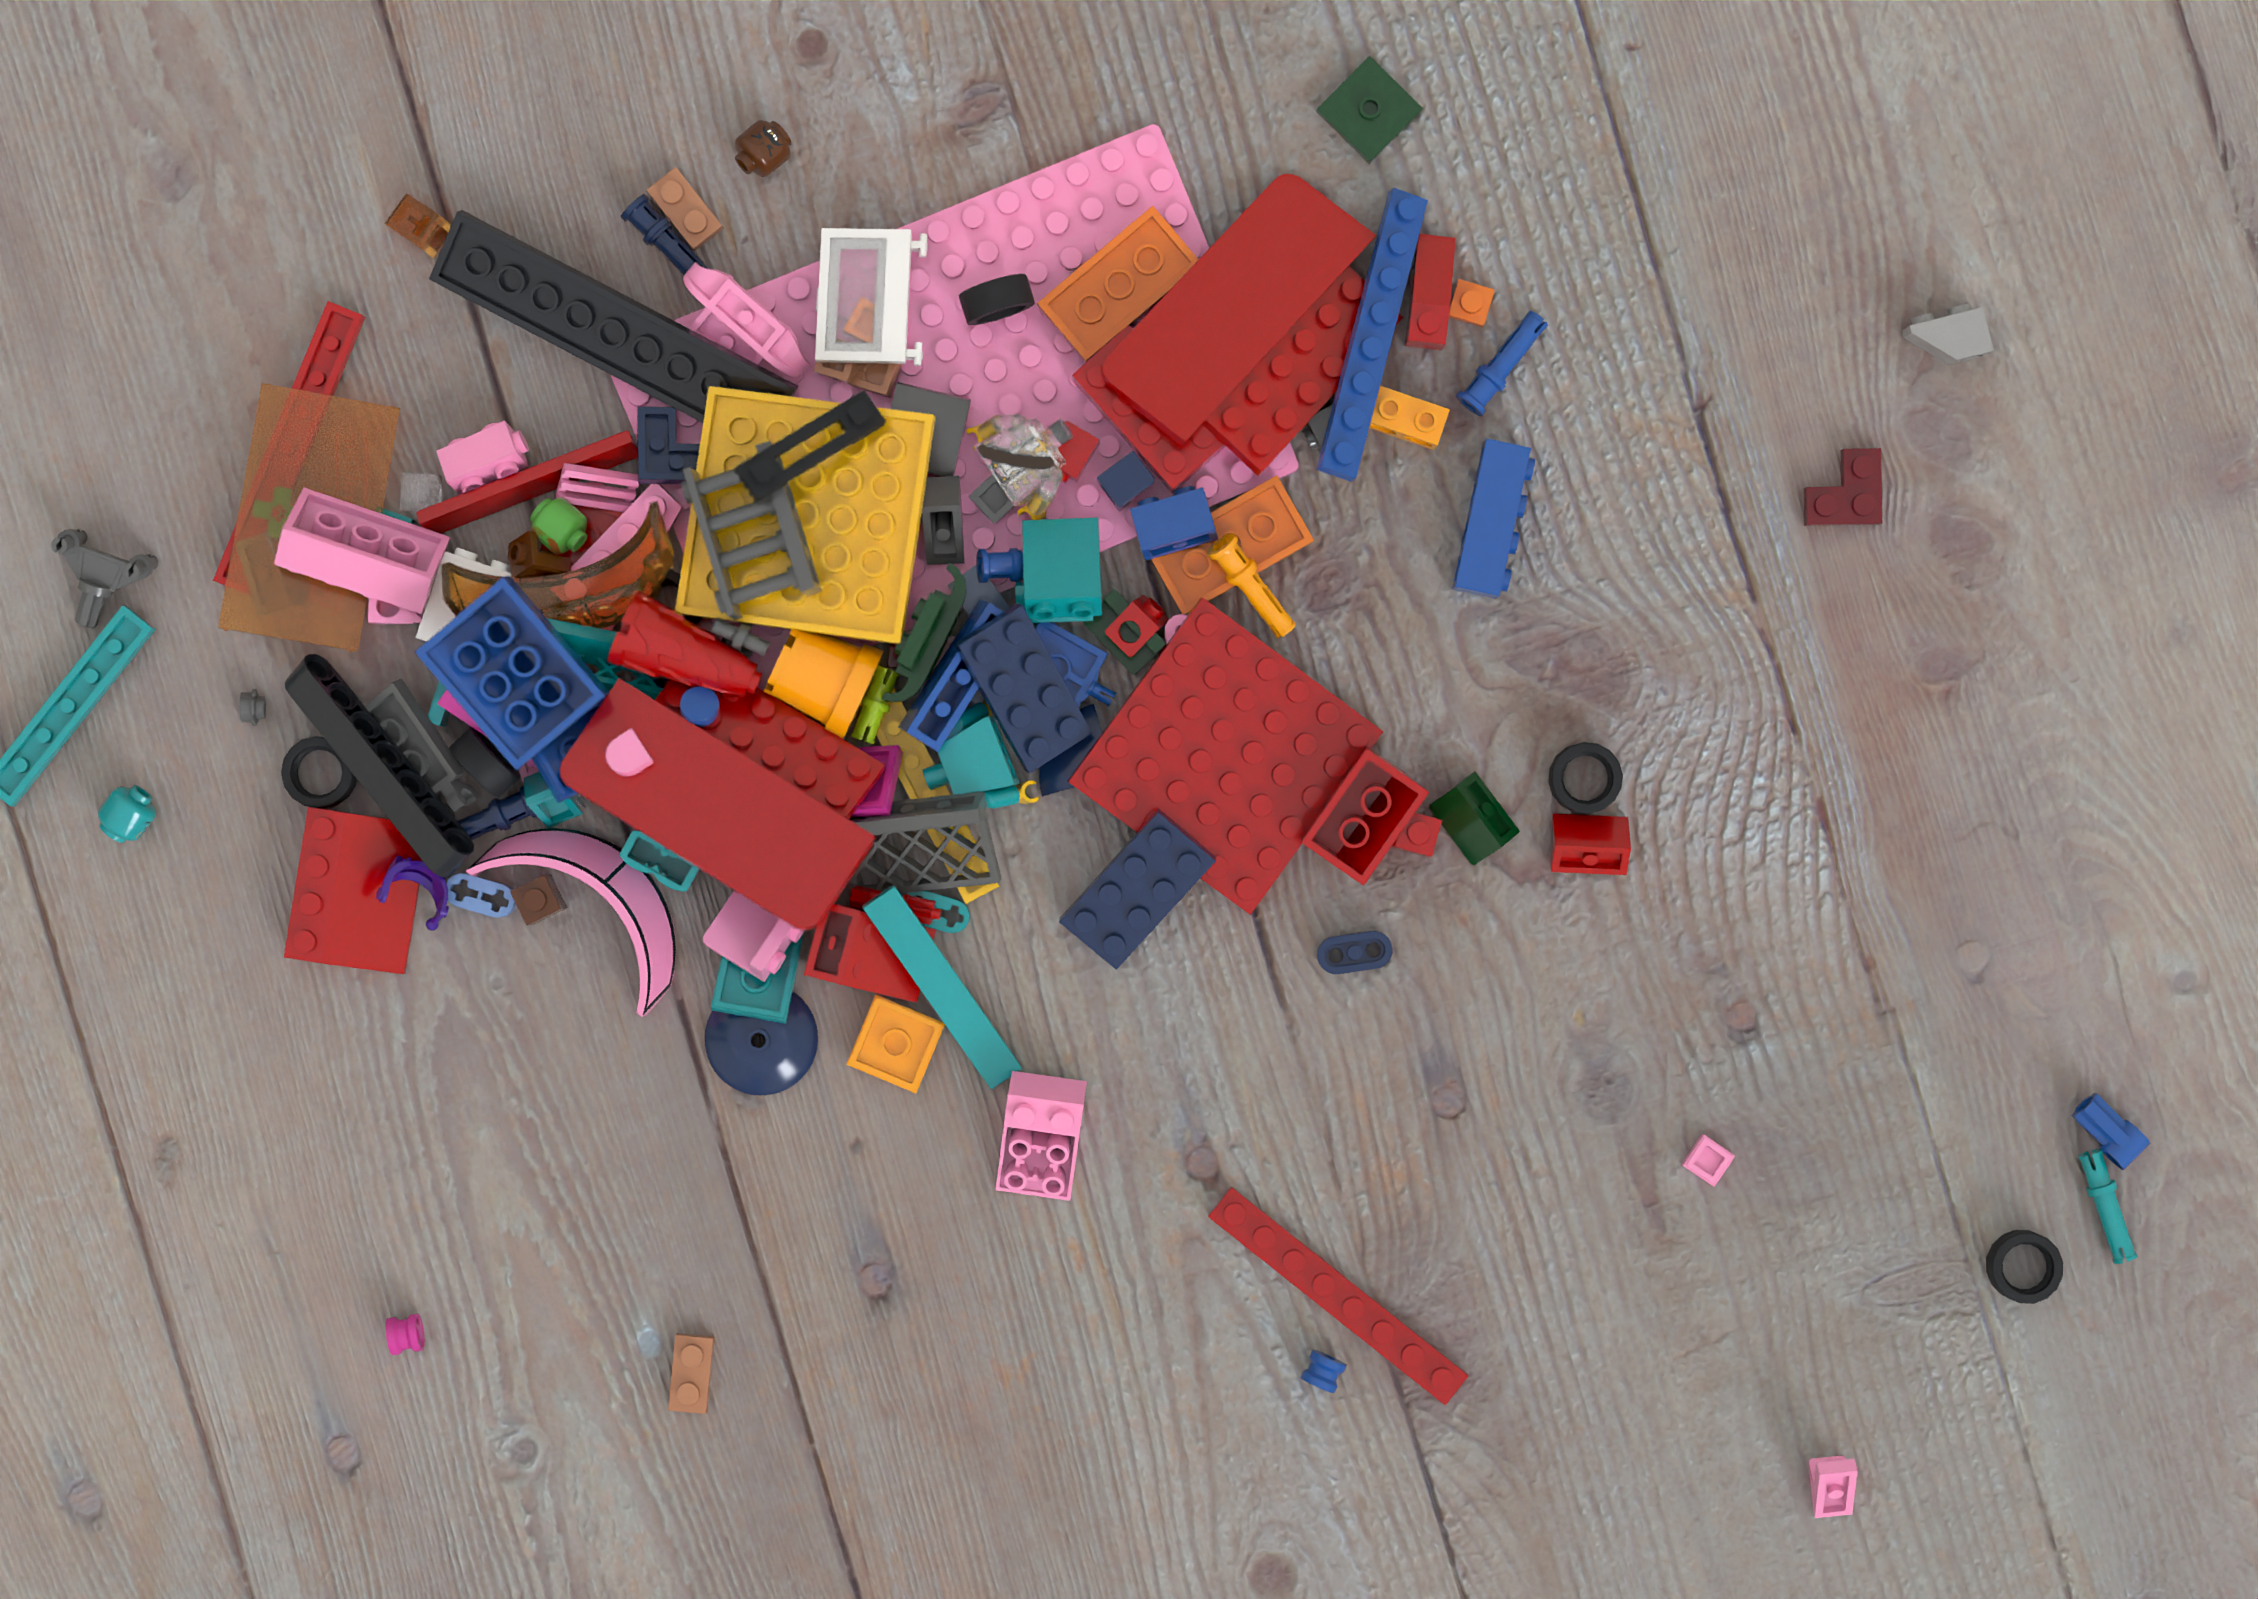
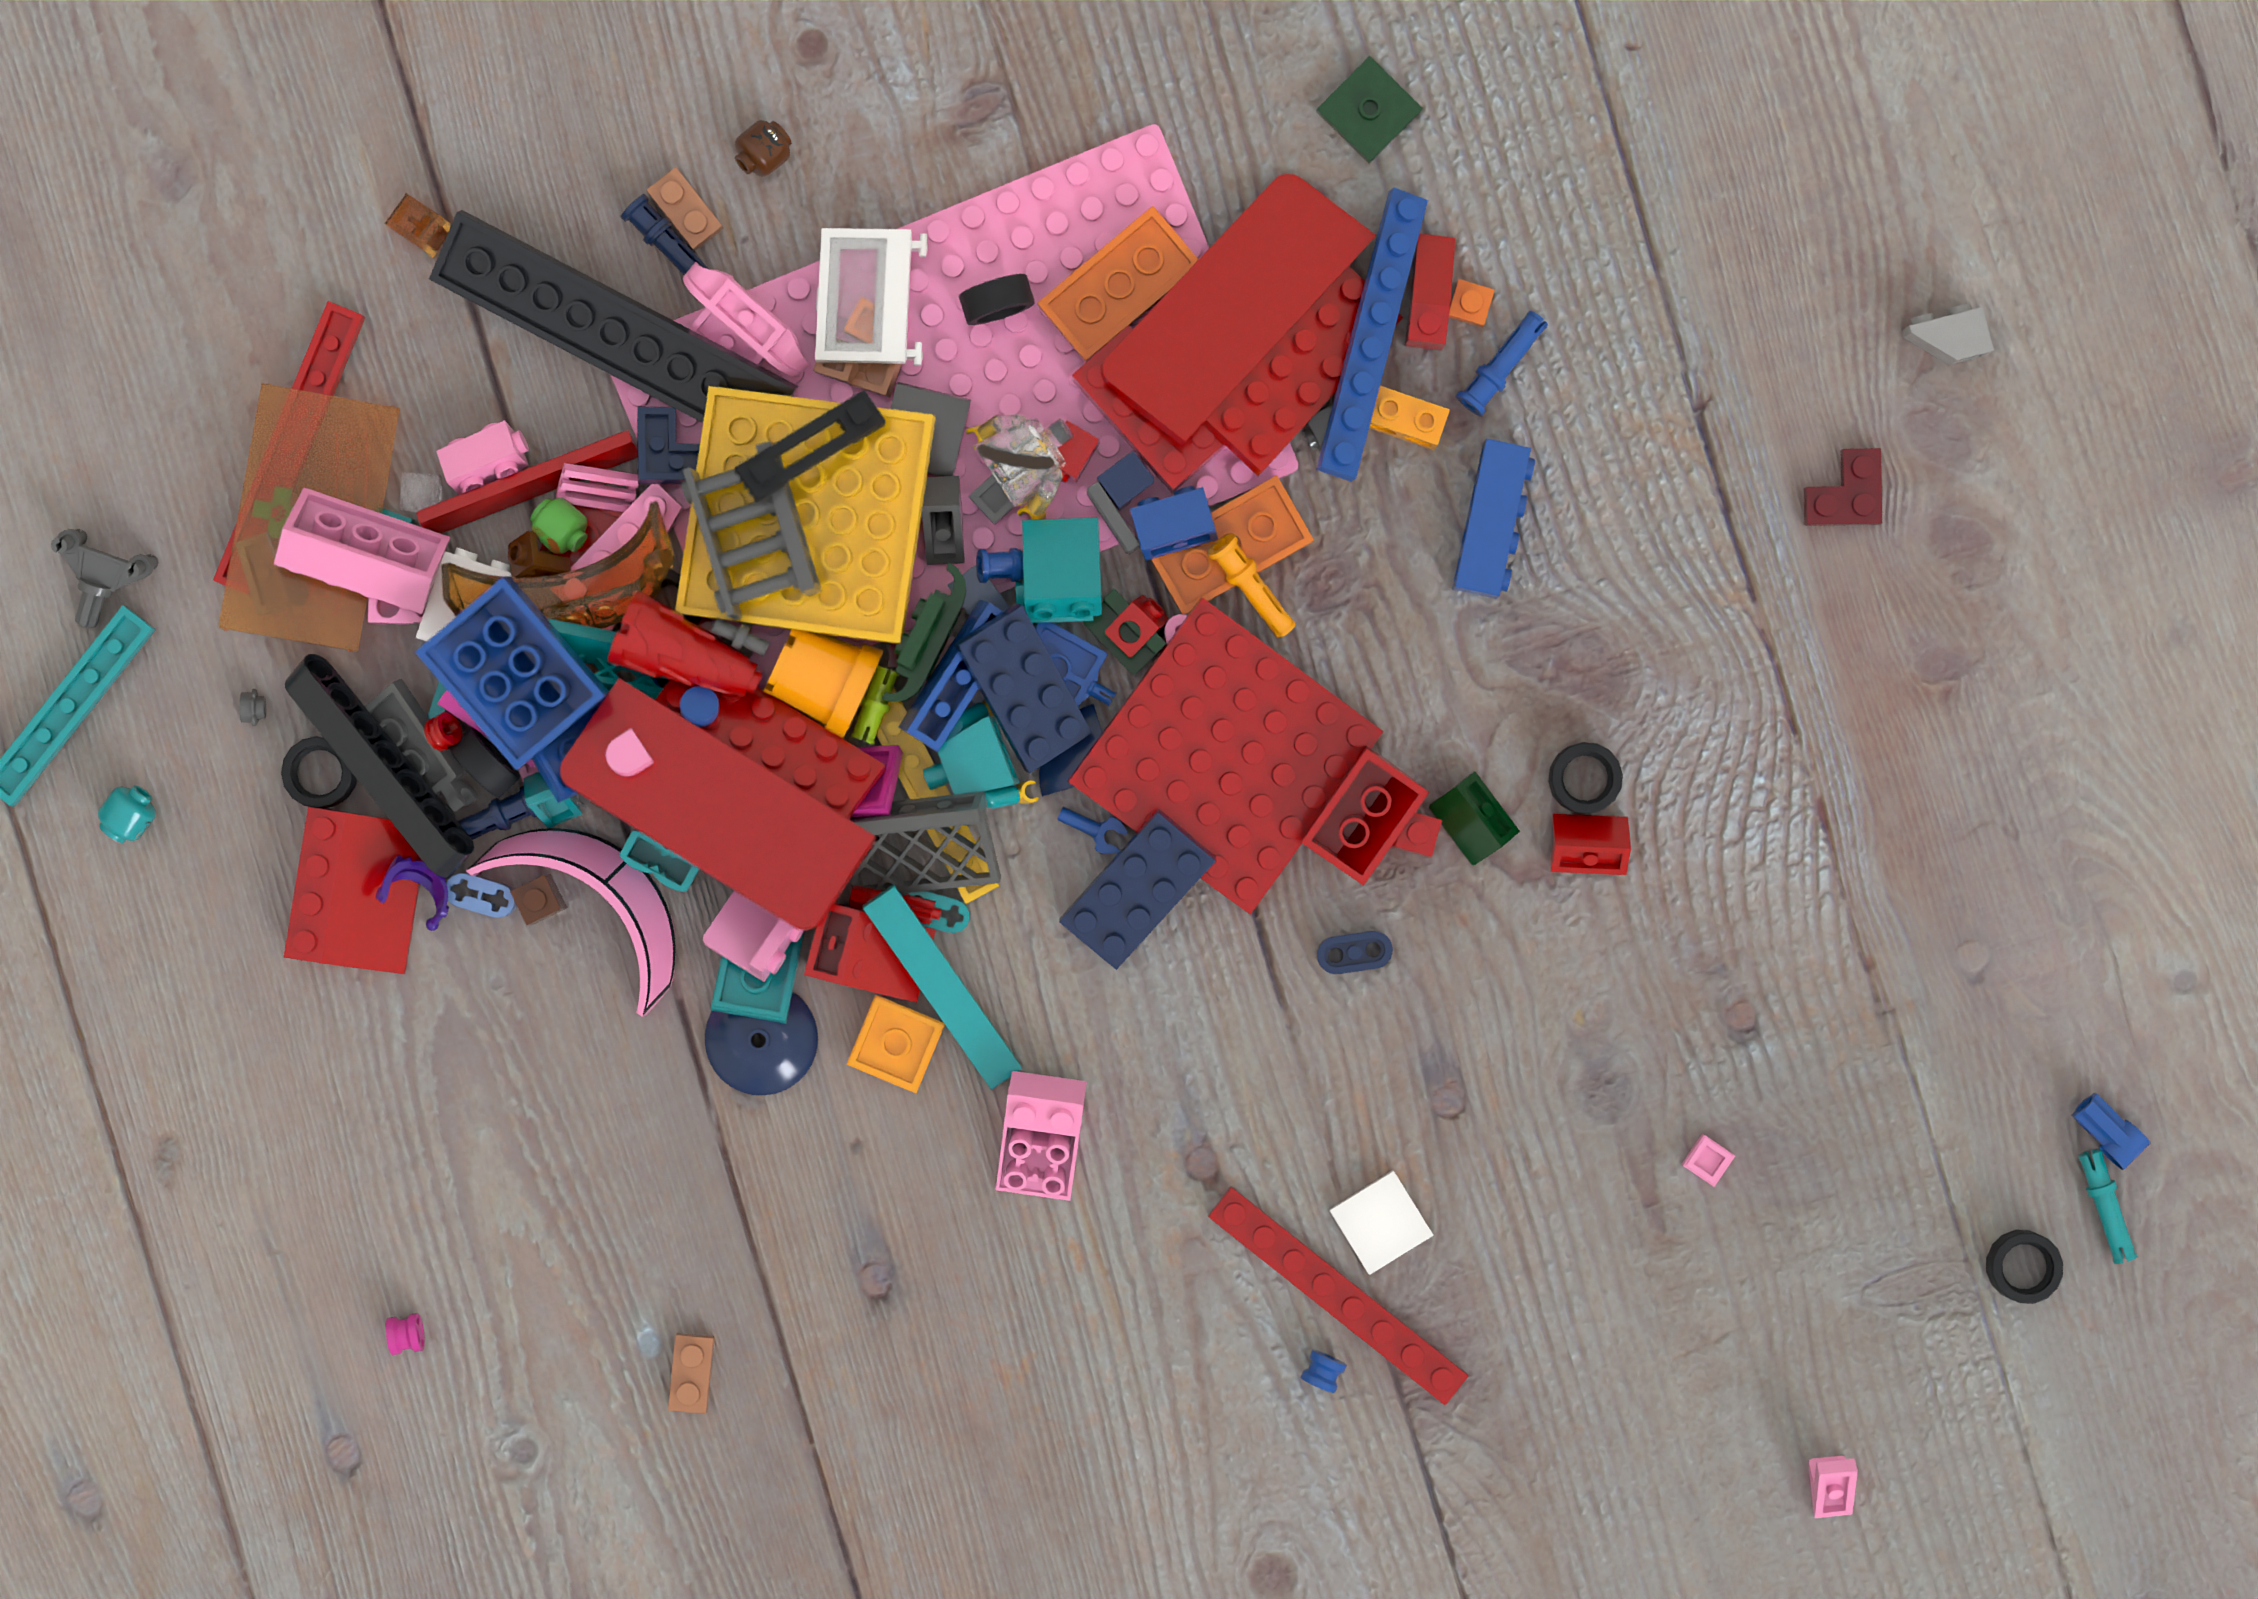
(443, 731): none -> red bush
(1093, 828): none -> blue bar
(1112, 518): none -> dark grey tile
(1381, 1222): none -> white tile

